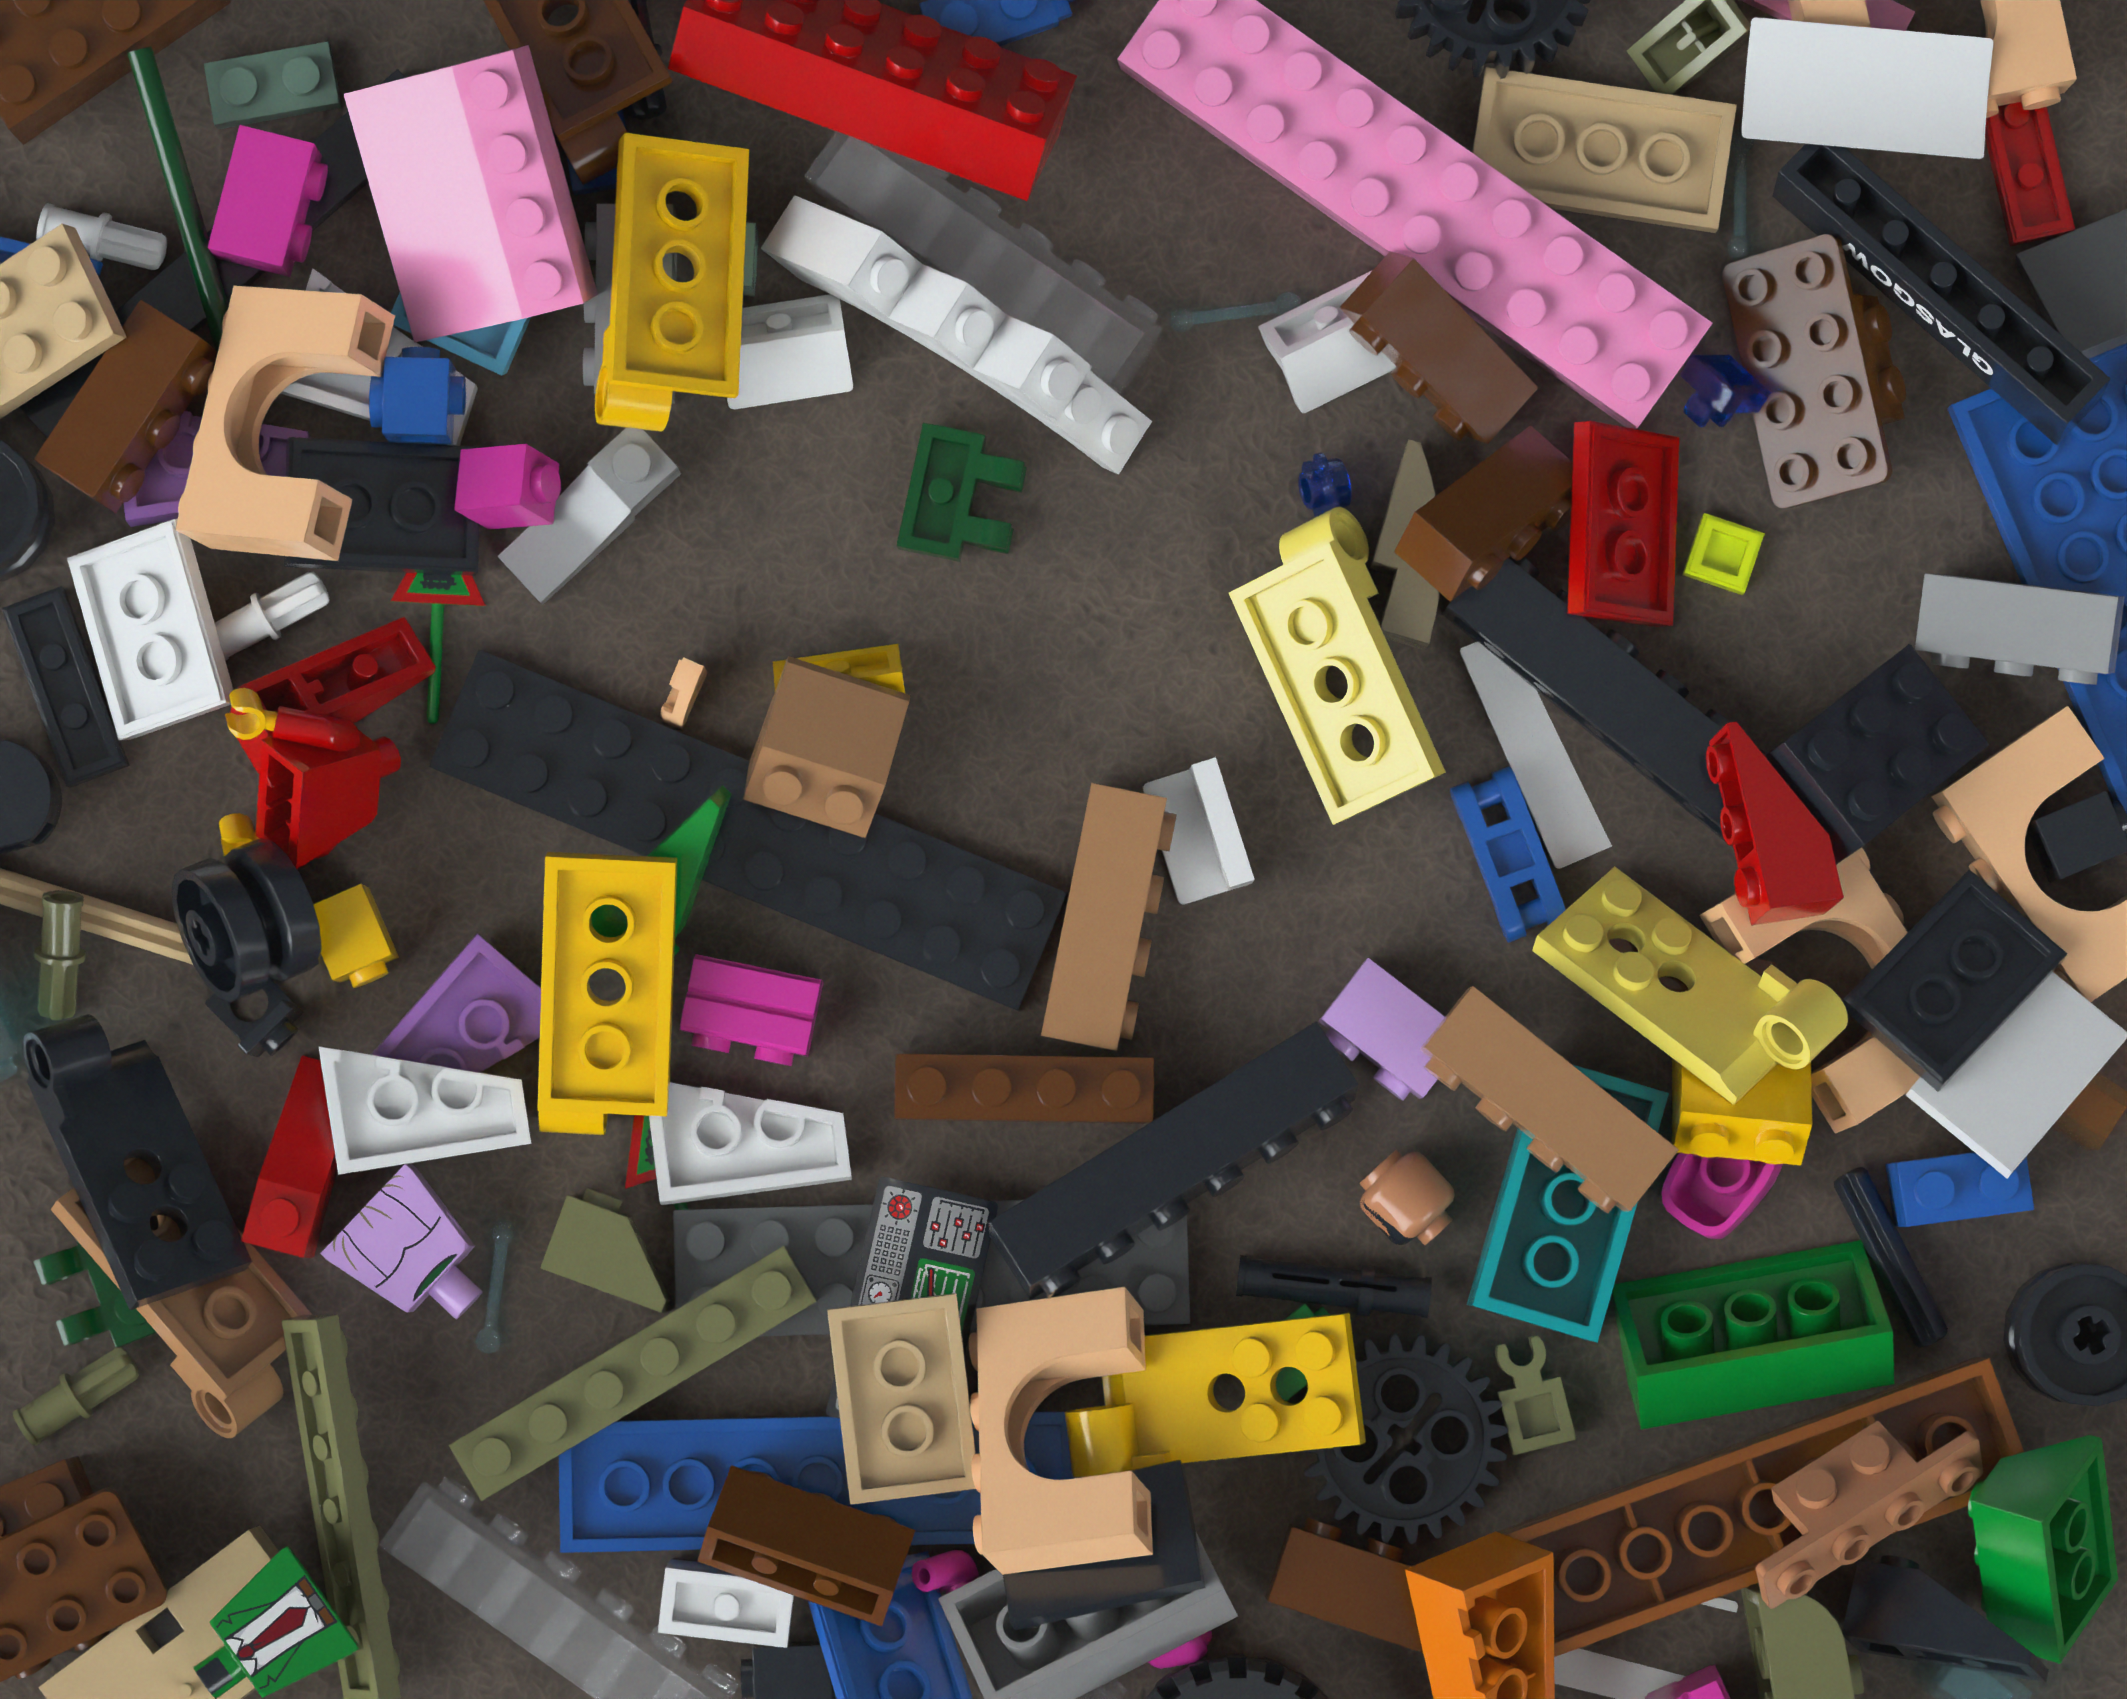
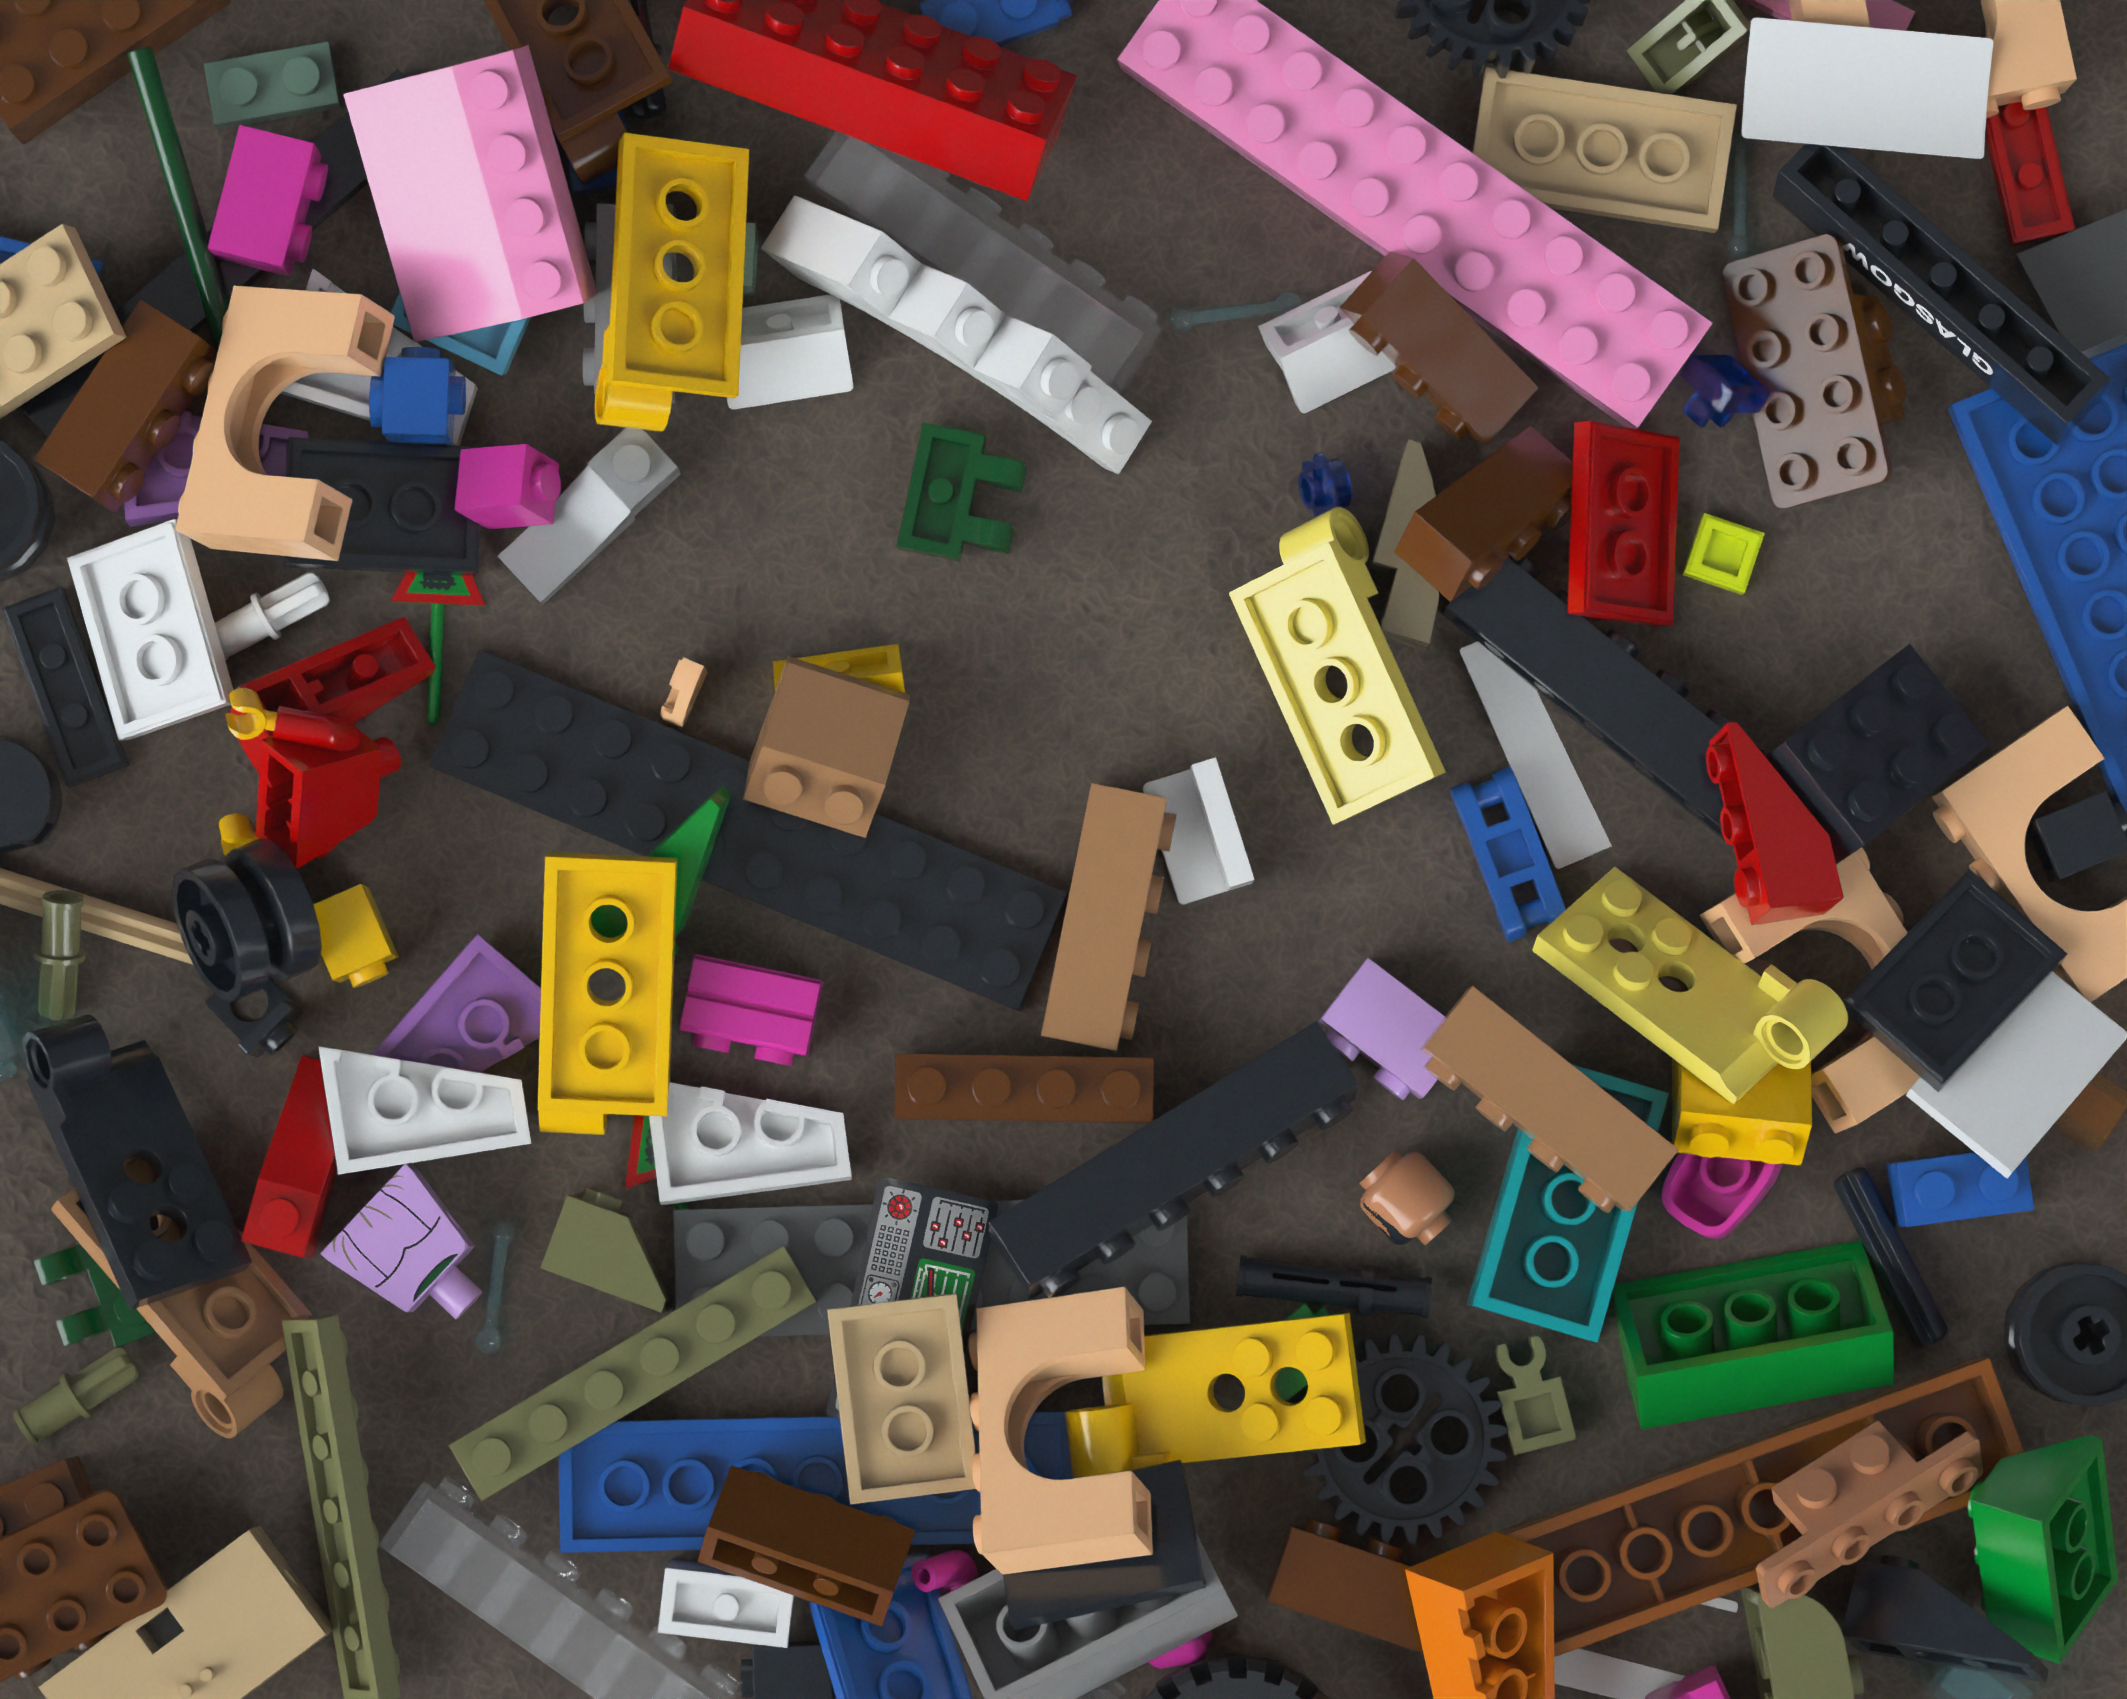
(108, 238): white axle -> none
(275, 1631): torso -> none
(2019, 627): light grey brick -> none

